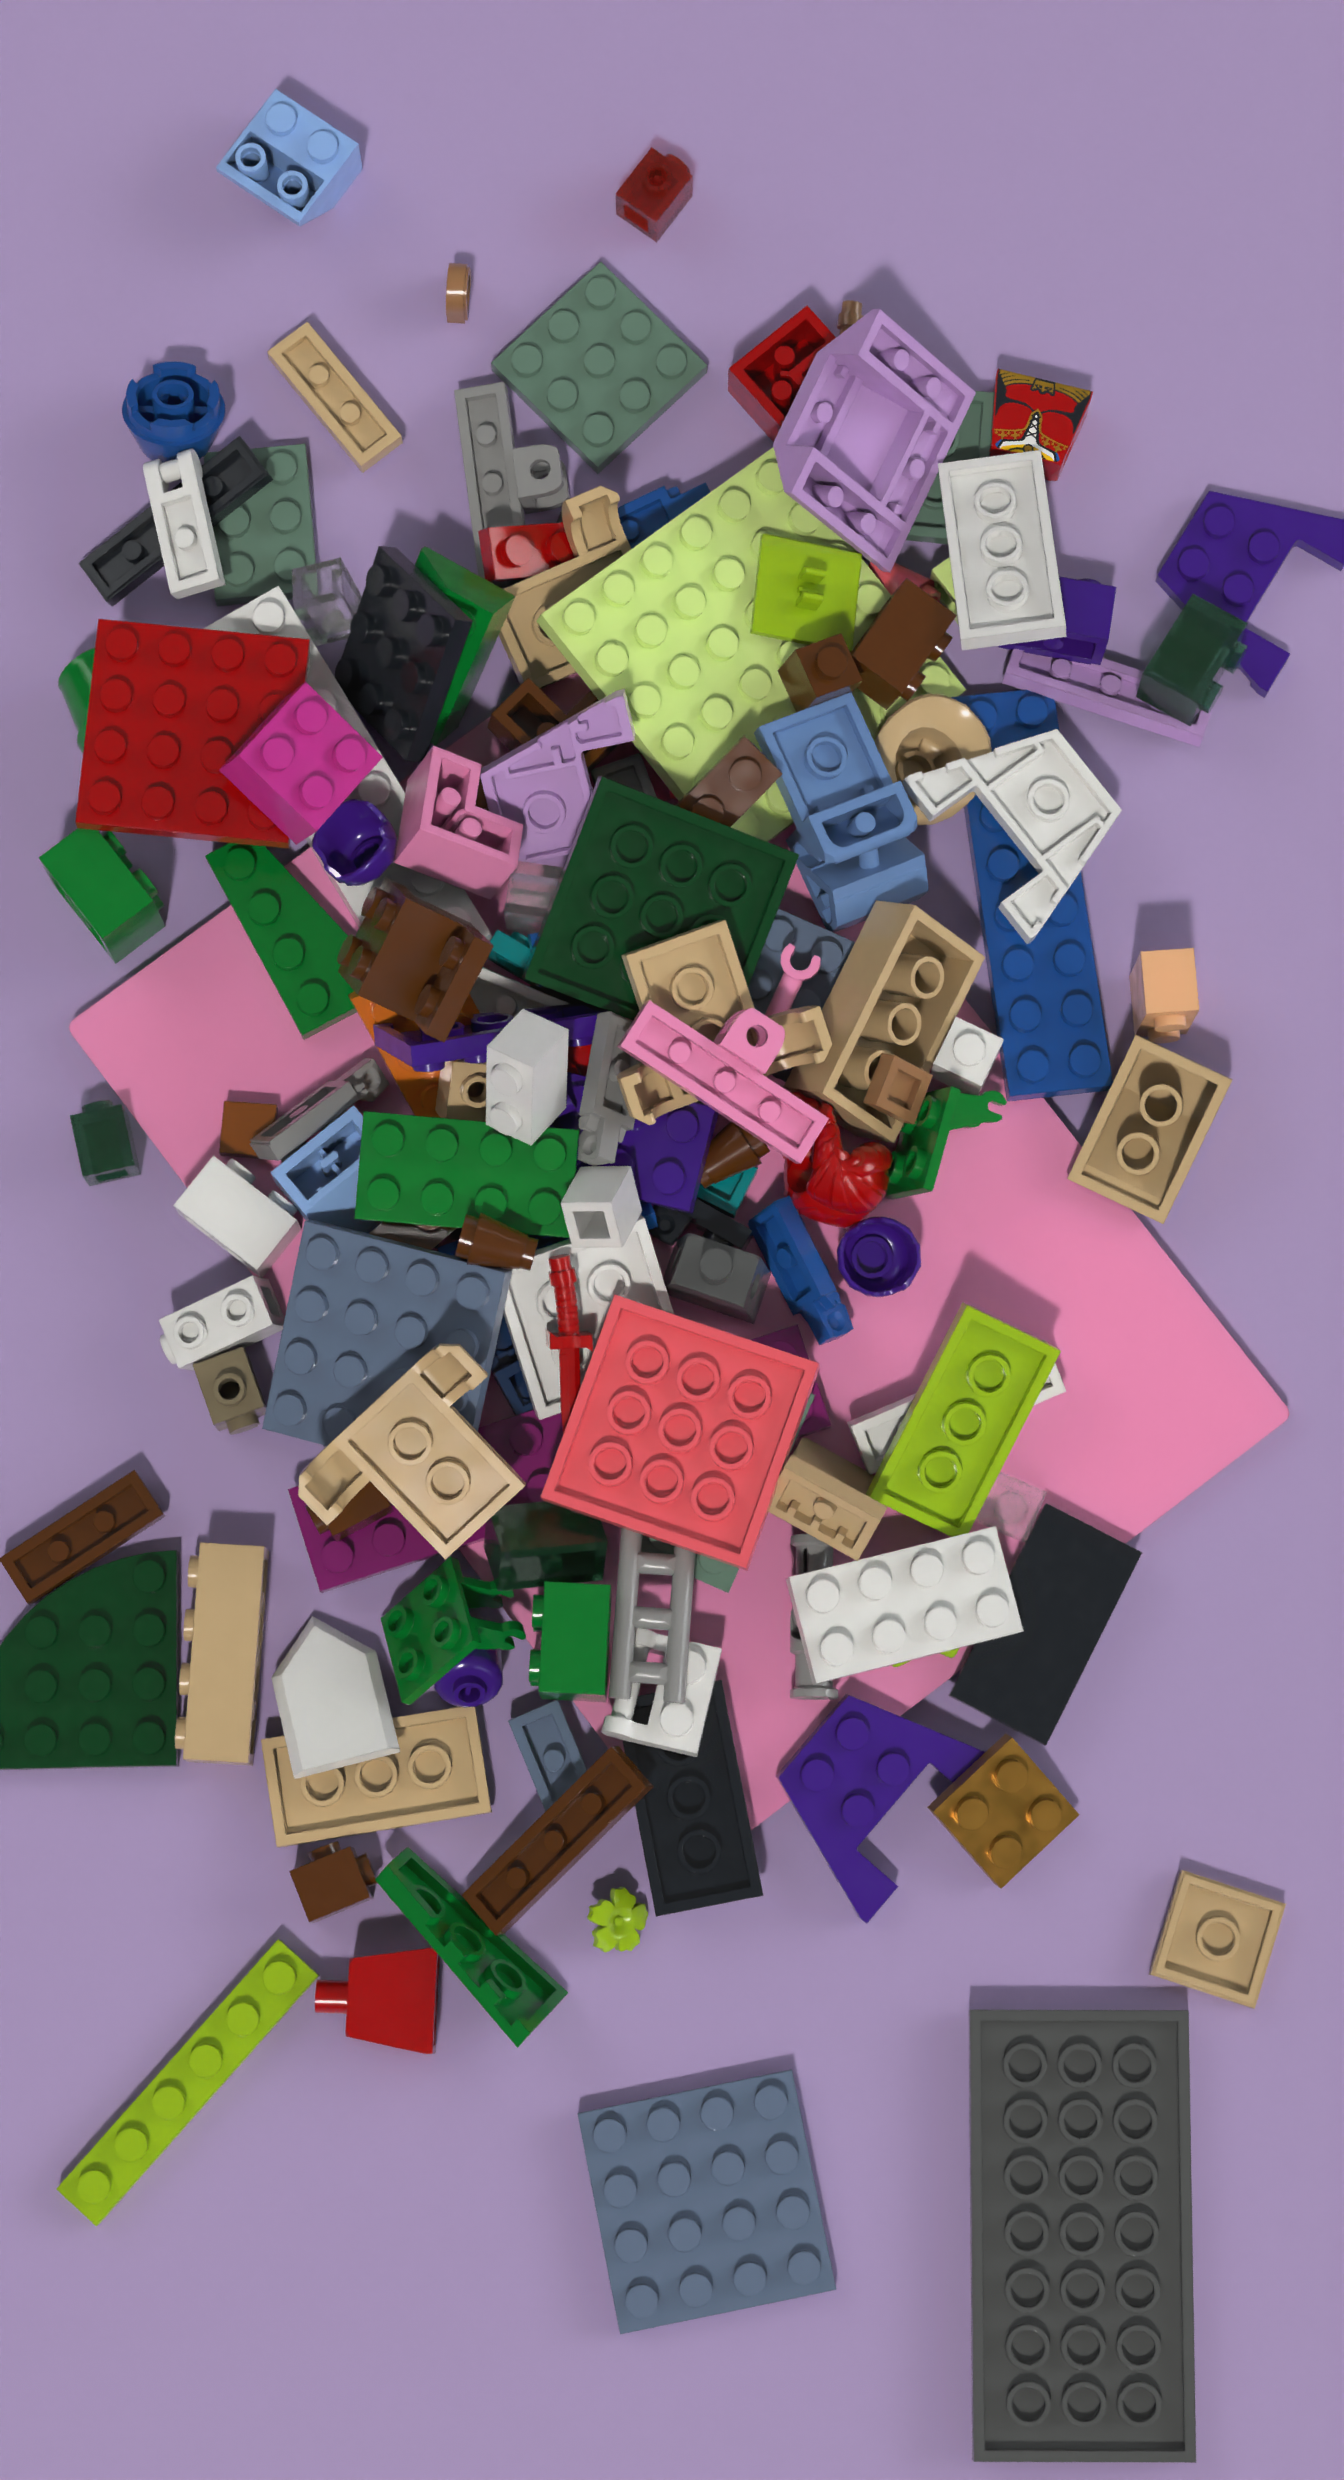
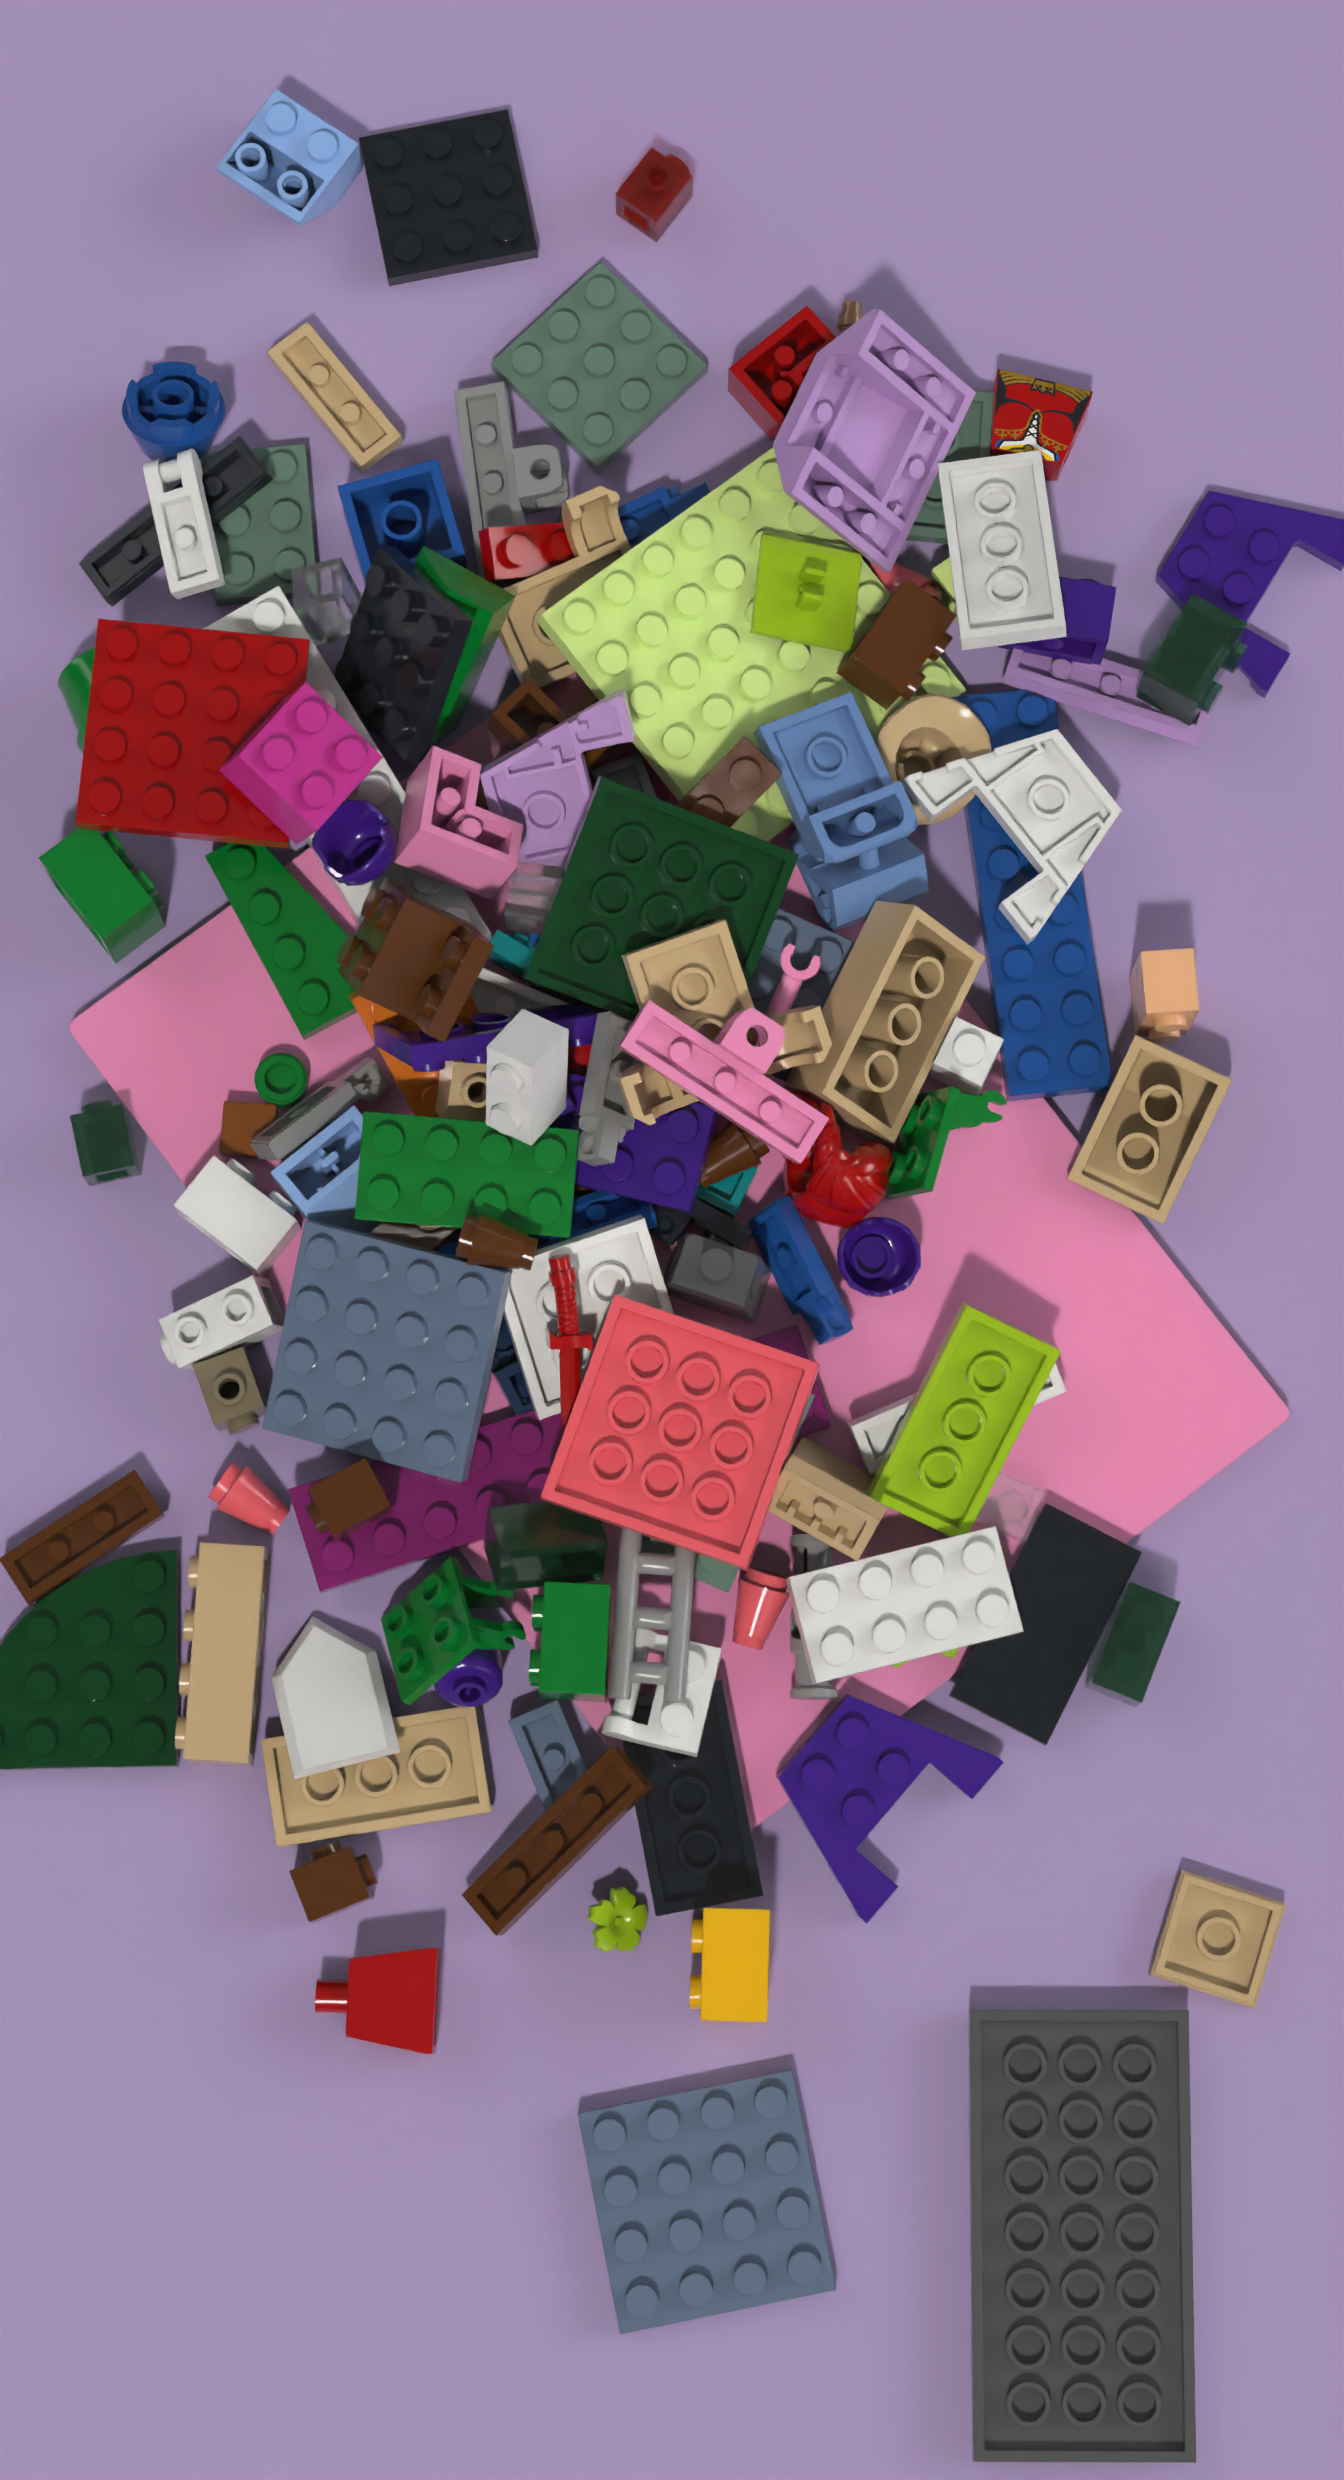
(187, 2082): lime plate -> none
(248, 1499): none -> coral cone
(281, 1080): none -> green tile
(401, 511): none -> blue brick
(418, 1455): tan piece -> none
(448, 197): none -> black plate
(458, 292): medium nougat tile -> none
(490, 1966): green wing -> none
(601, 1206): white brick -> none
(732, 1964): none -> yellow brick
(758, 1606): none -> coral cone
(819, 672): reddish brown brick -> none
(897, 1088): medium nougat tile -> none
(1003, 1810): pearl gold plate -> none
(1132, 1644): none -> clear green brick

